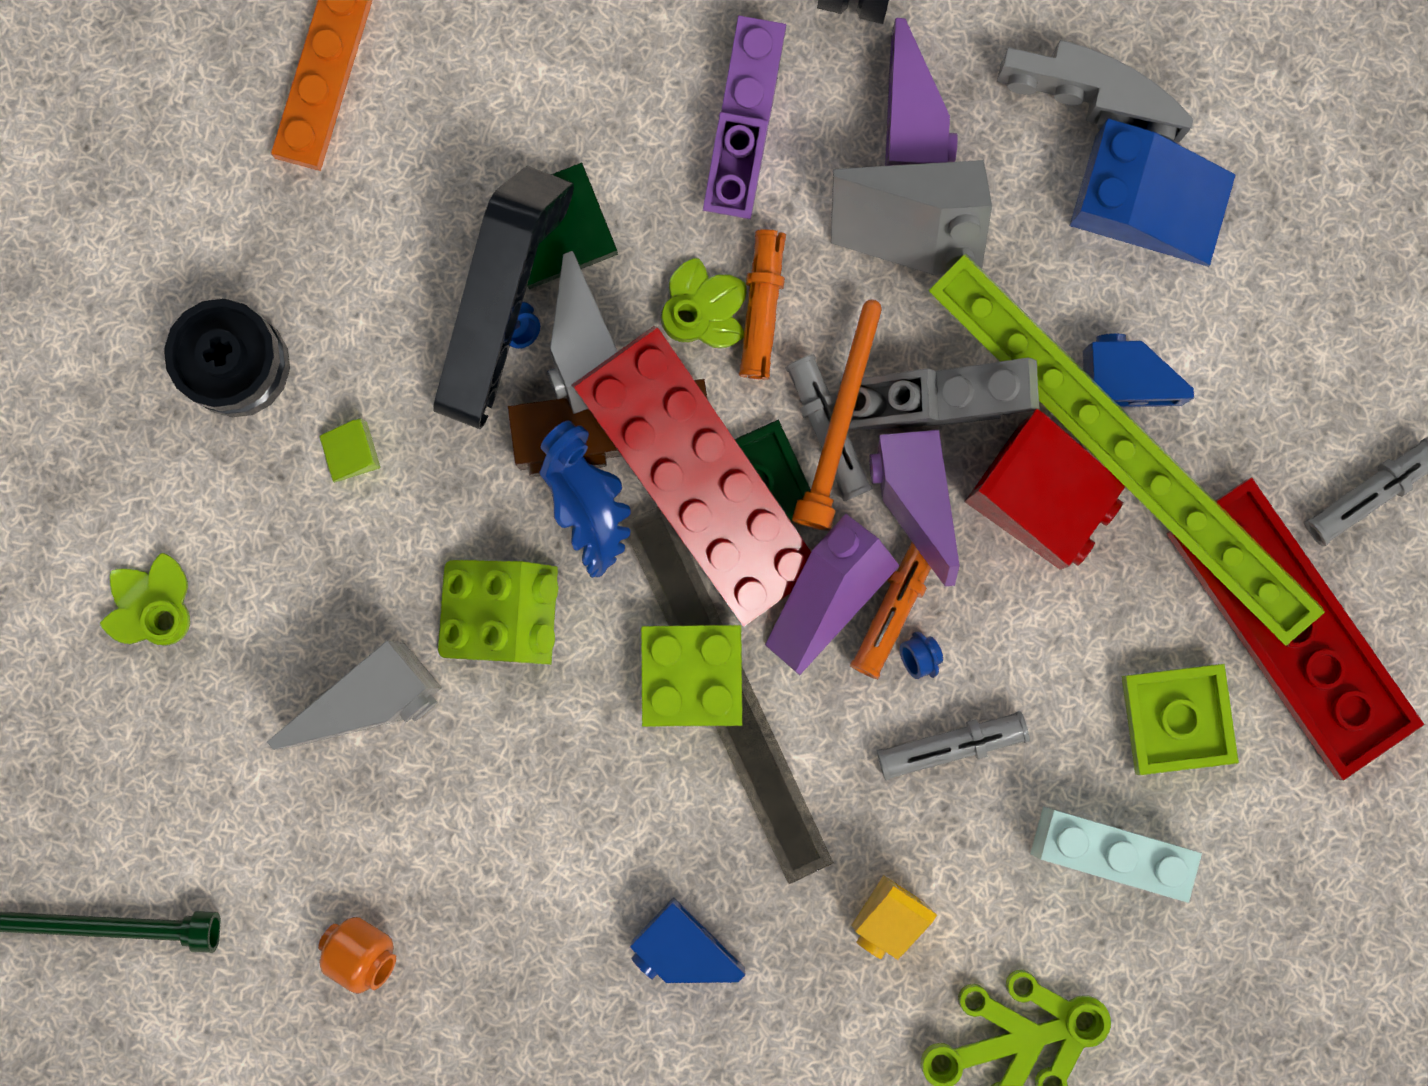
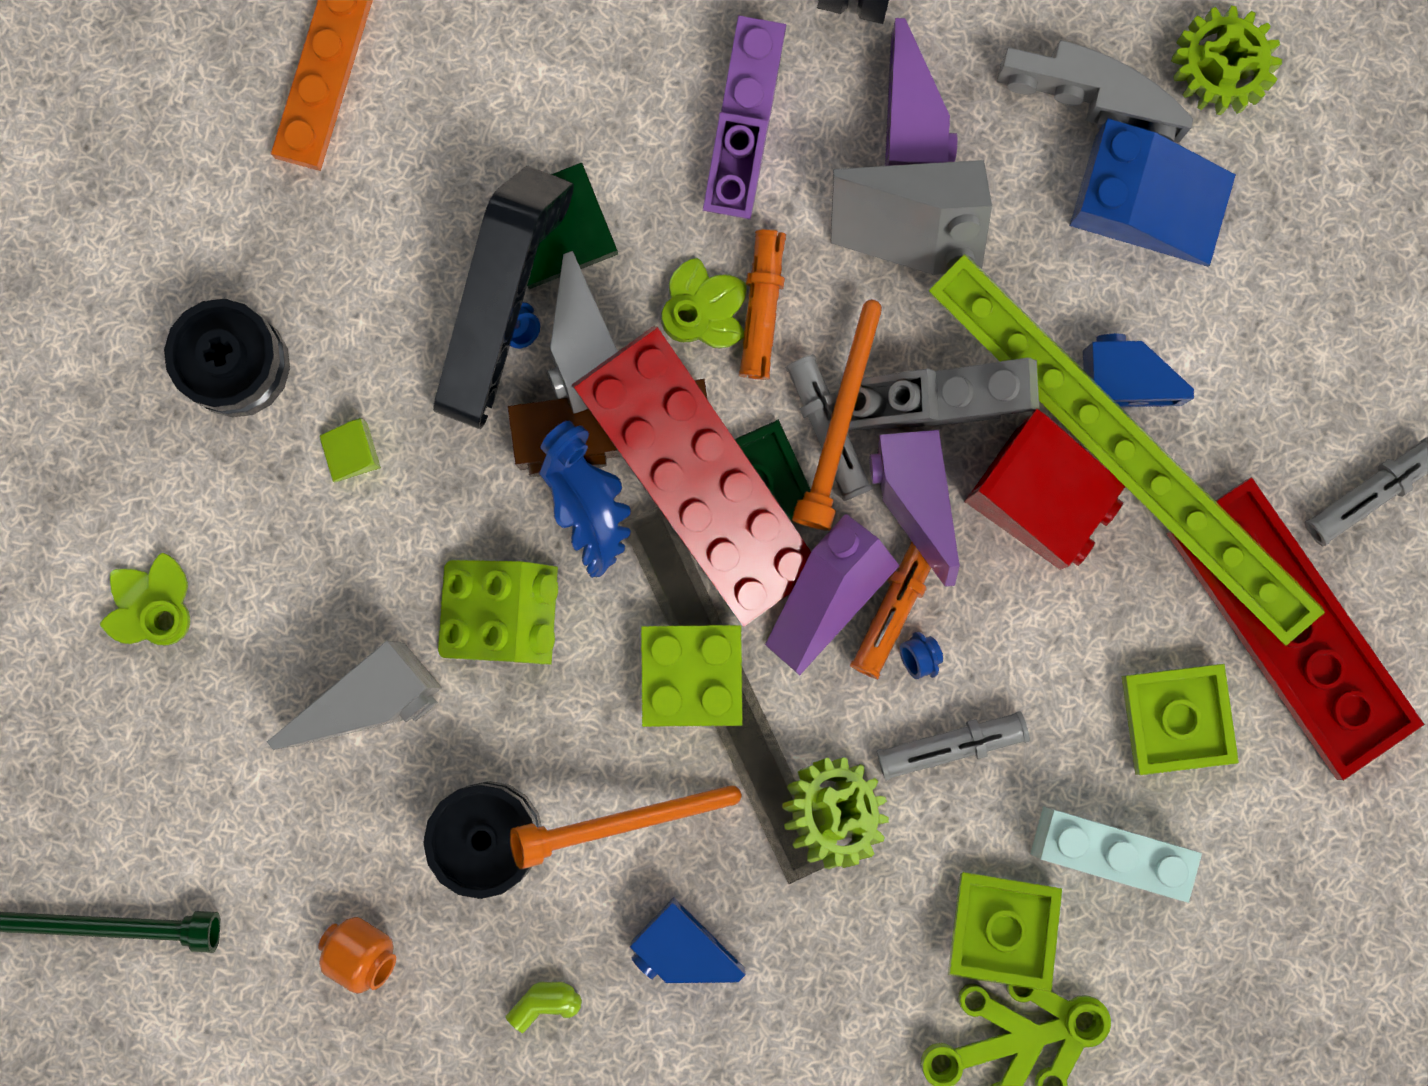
(454, 850): none -> black wheel
(534, 843): none -> orange piece
(544, 999): none -> lime arm
(835, 813): none -> lime gear
(891, 920): yellow slope -> none
(1005, 931): none -> lime plate
(1209, 71): none -> lime gear

